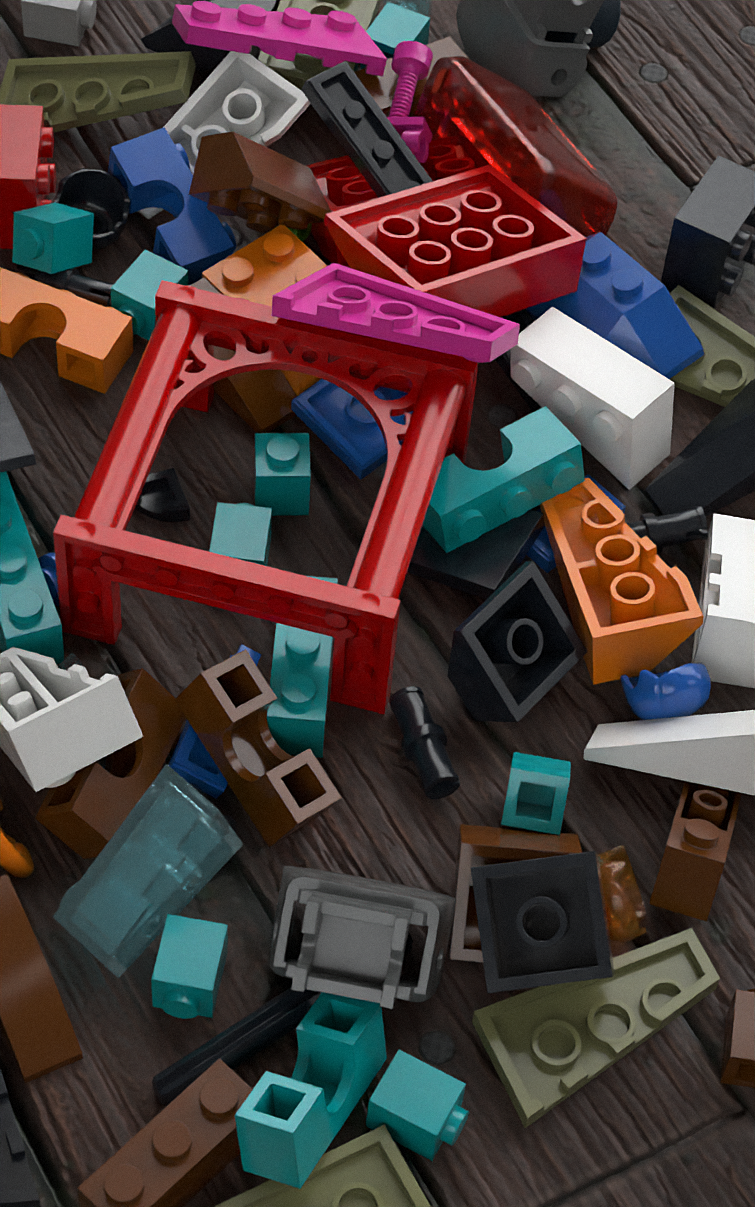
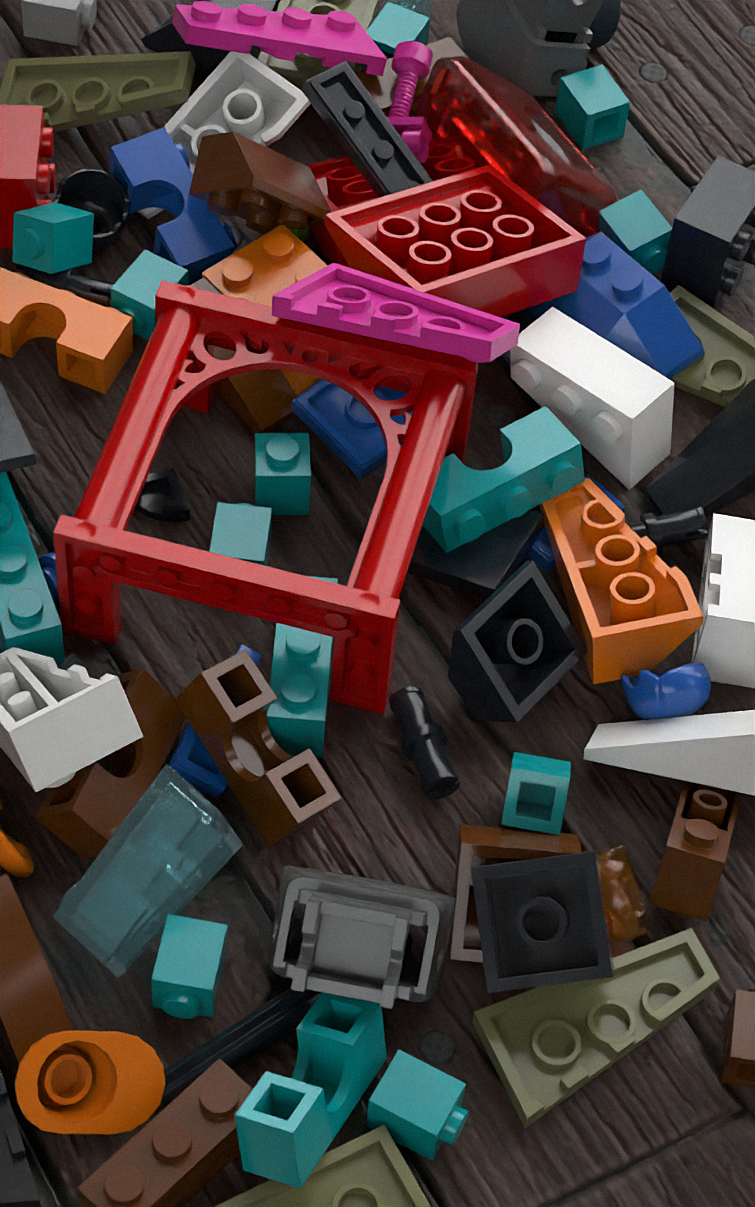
(89, 1082): none -> orange piece
(592, 107): none -> teal brick
(637, 230): none -> teal brick

